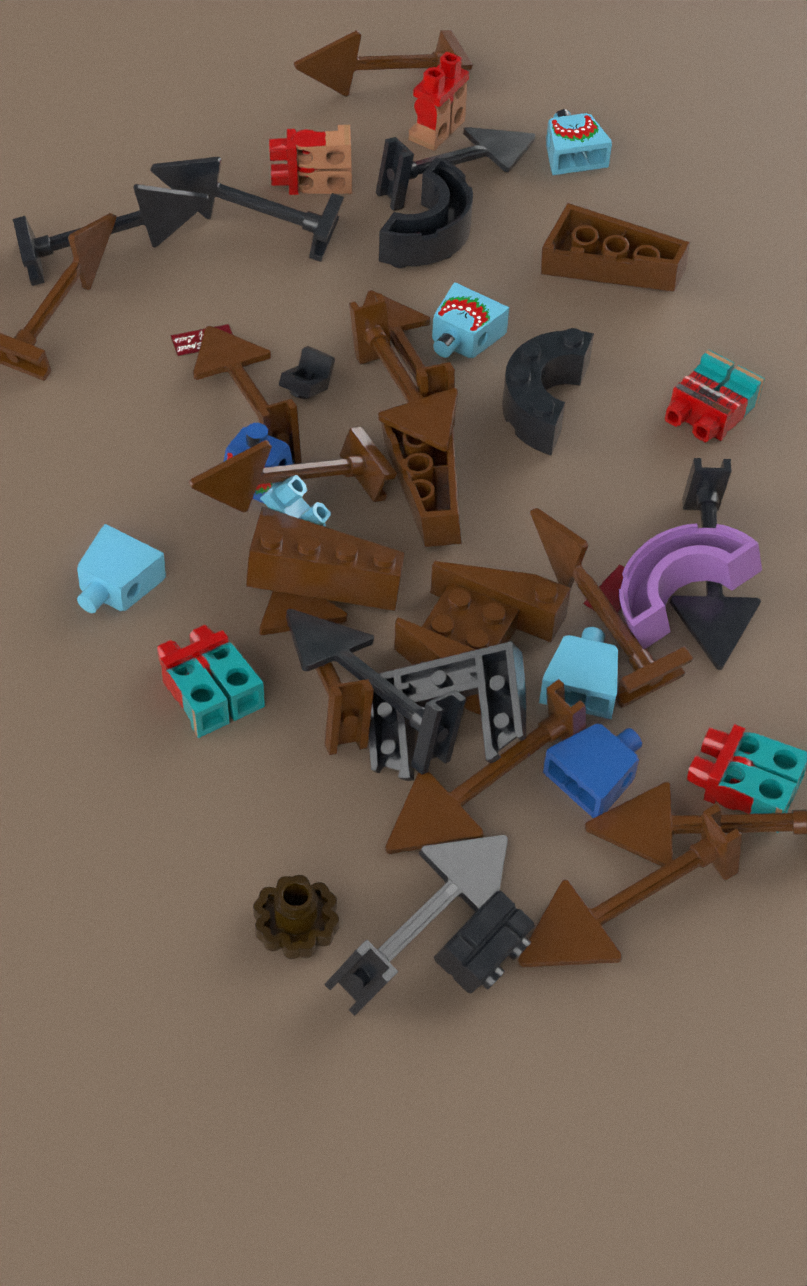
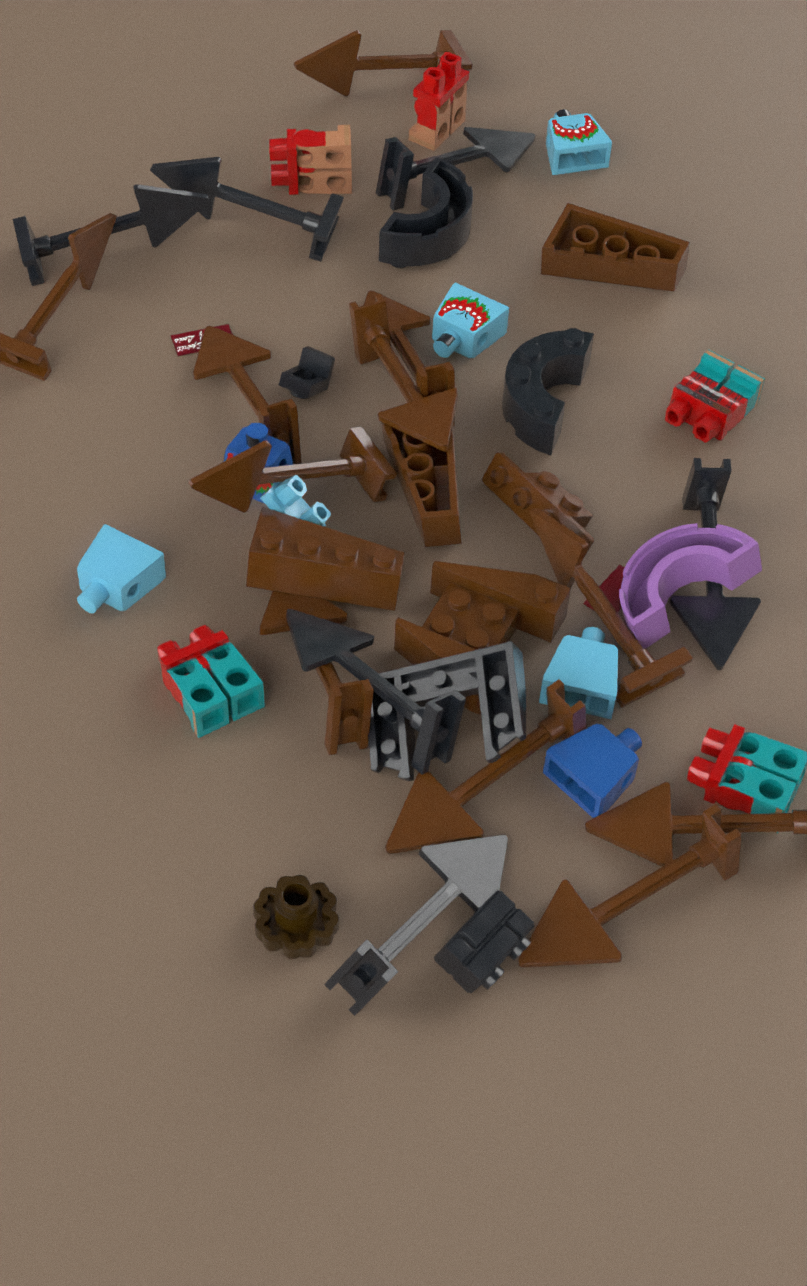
(536, 490): none -> reddish brown bracket

